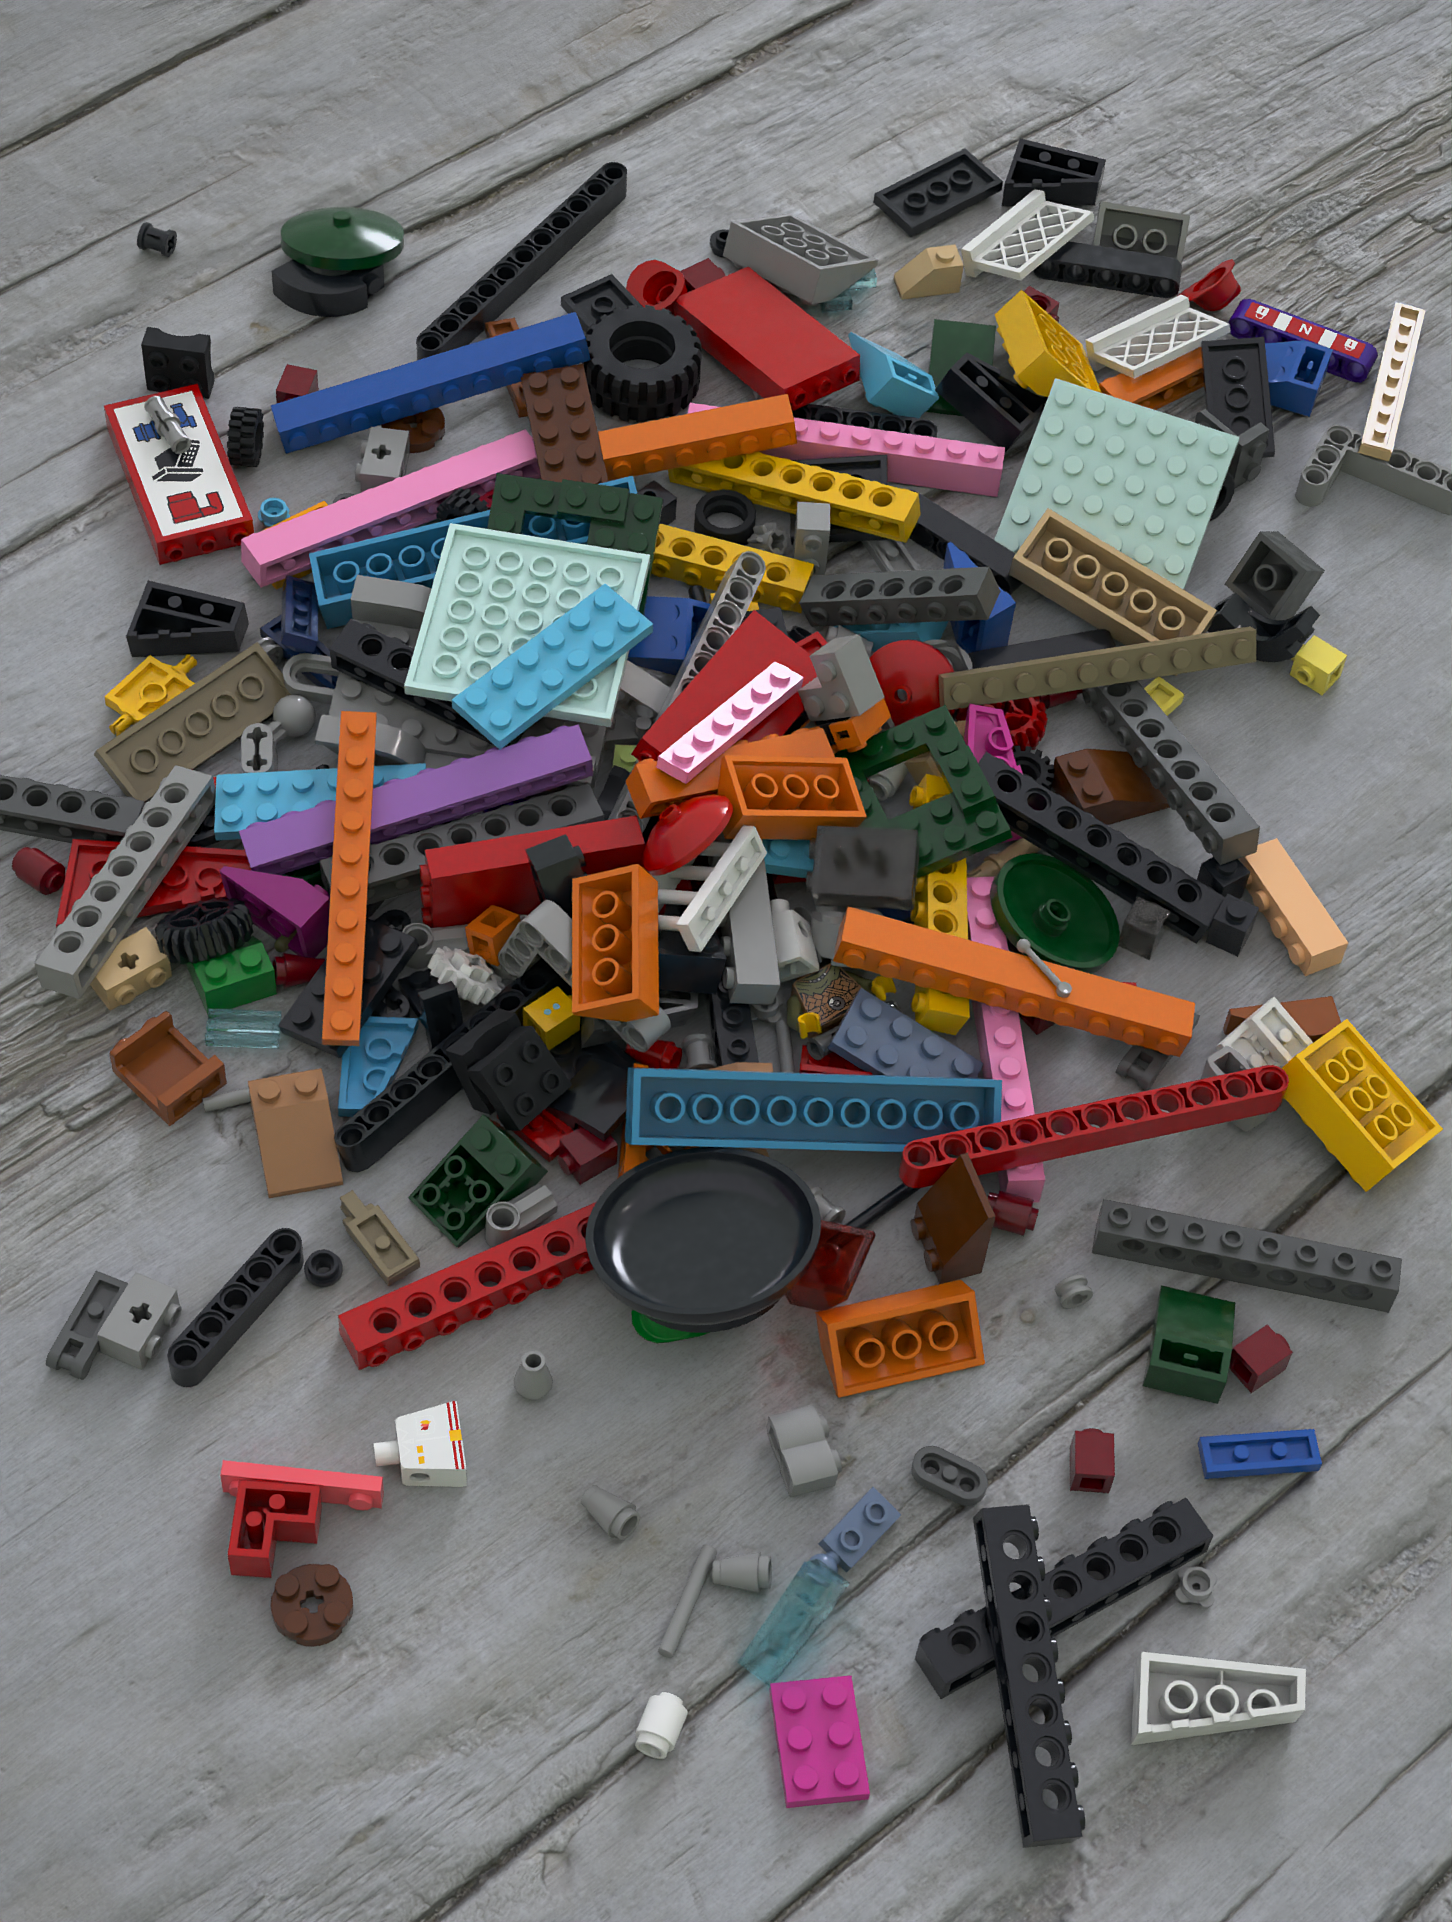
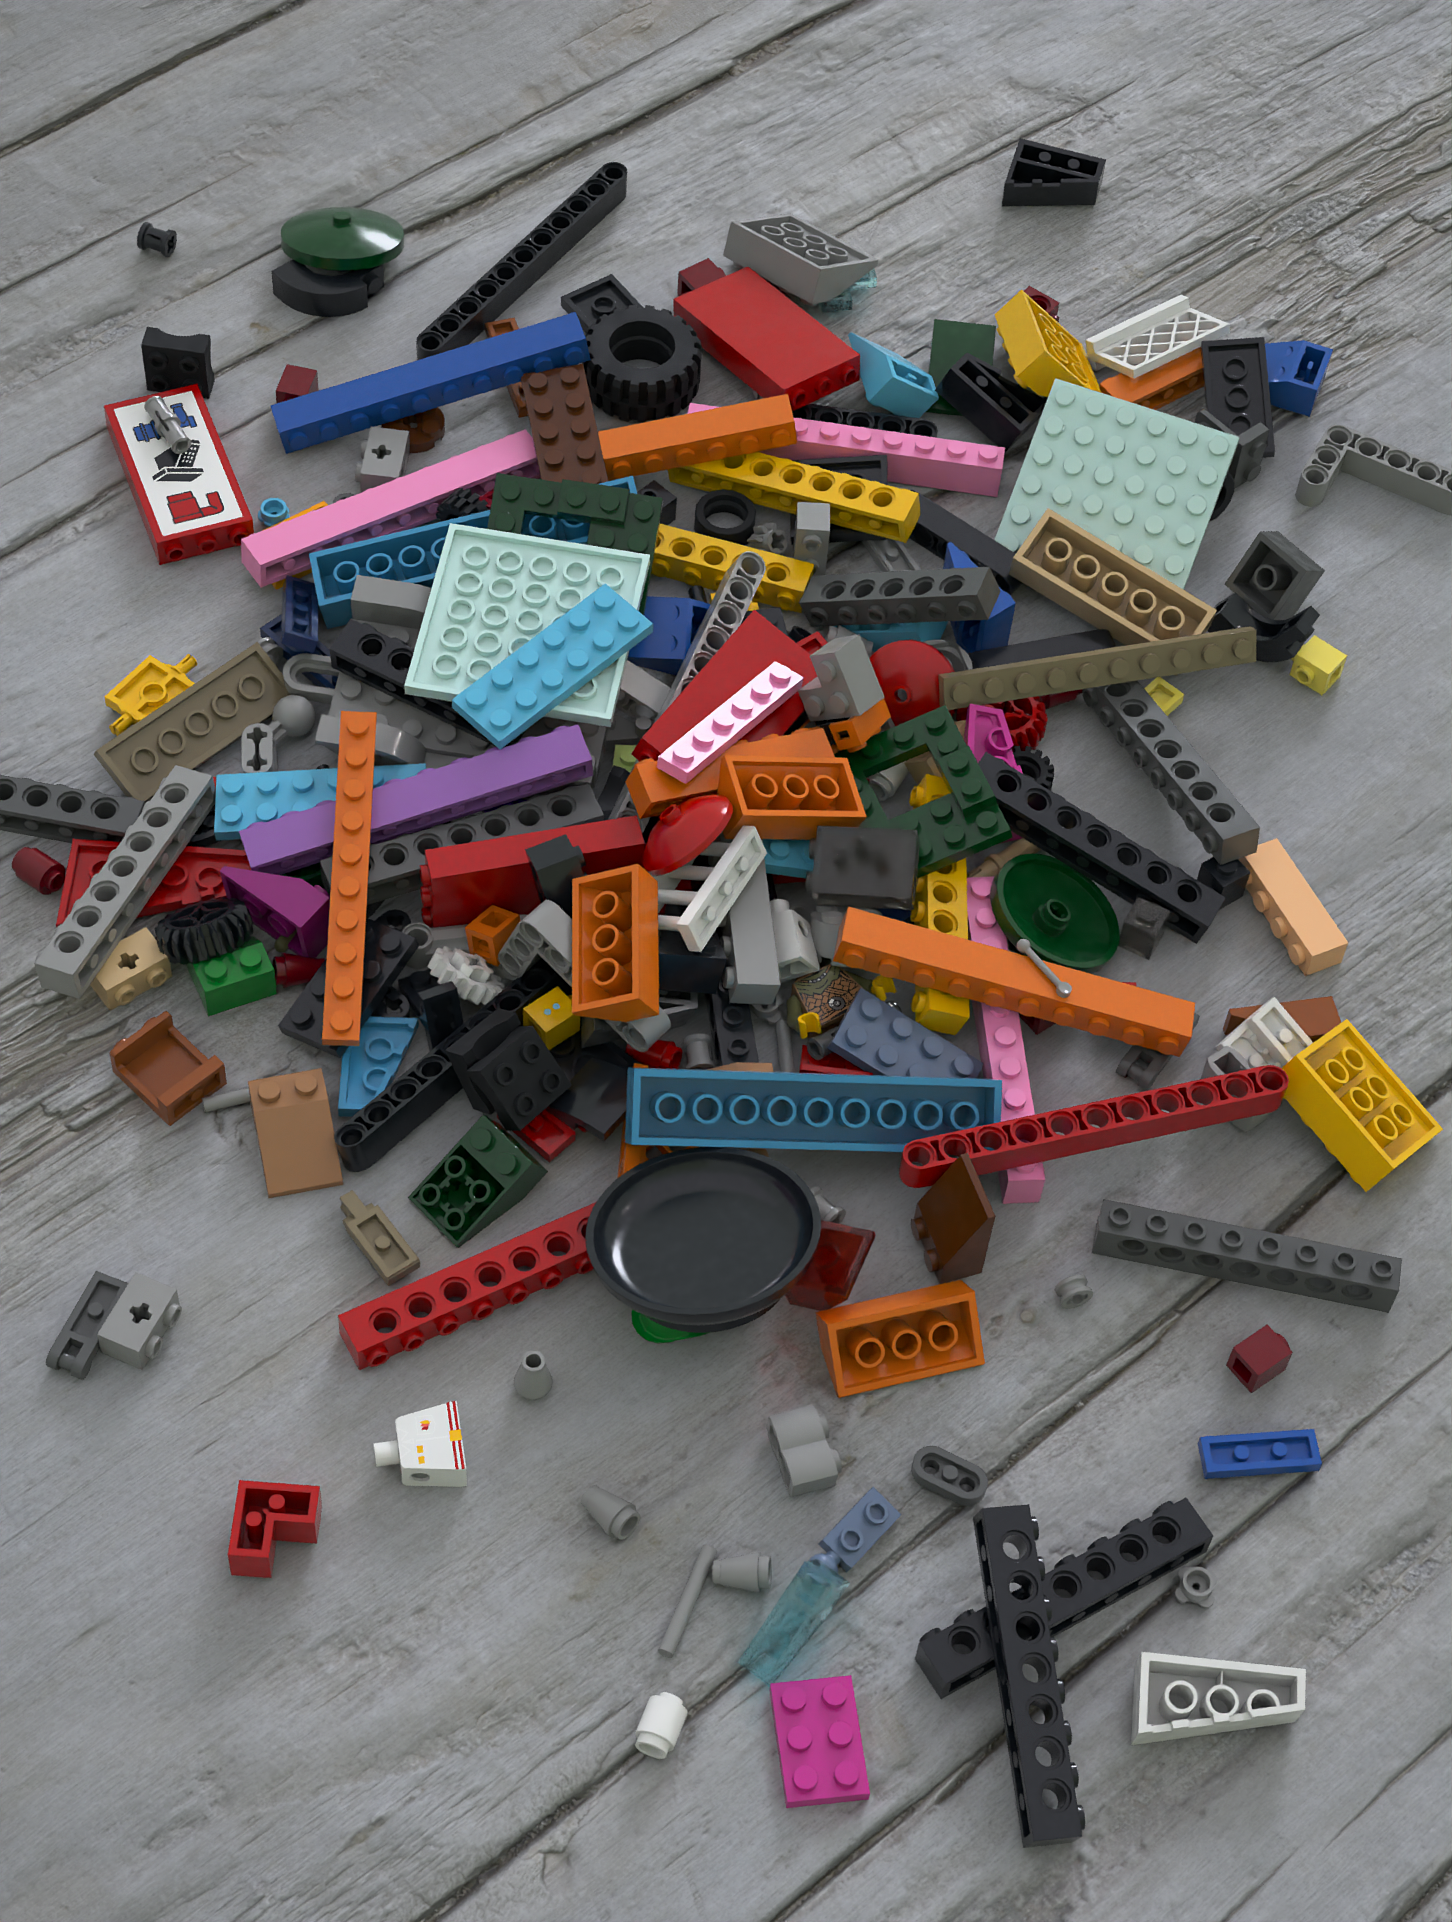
(185, 622): black wedge -> none
(234, 1323): black beam -> none
(243, 1023): clear light blue tile -> none
(245, 436): black tyre -> none
(318, 1582): reddish brown plate -> none
(321, 1259): black plate -> none
(350, 1489): coral plate -> none
(519, 1214): light grey piece -> none
(586, 1154): dark red brick -> none
(656, 284): red piece -> none
(718, 242): black plate -> none
(882, 1206): black bar -> none
(931, 273): tan slope -> none
(938, 192): black plate -> none
(1013, 1212): dark red brick -> none
(1019, 226): white fence -> none
(1092, 1461): dark red brick -> none
(1106, 785): reddish brown slope -> none
(1113, 269): black beam -> none
(1141, 230): light grey slope -> none
(1190, 1345): dark green slope -> none
(1215, 289): red piece -> none
(1232, 925): black brick -> none
(1350, 356): beam -> none
(1392, 382): tile -> none

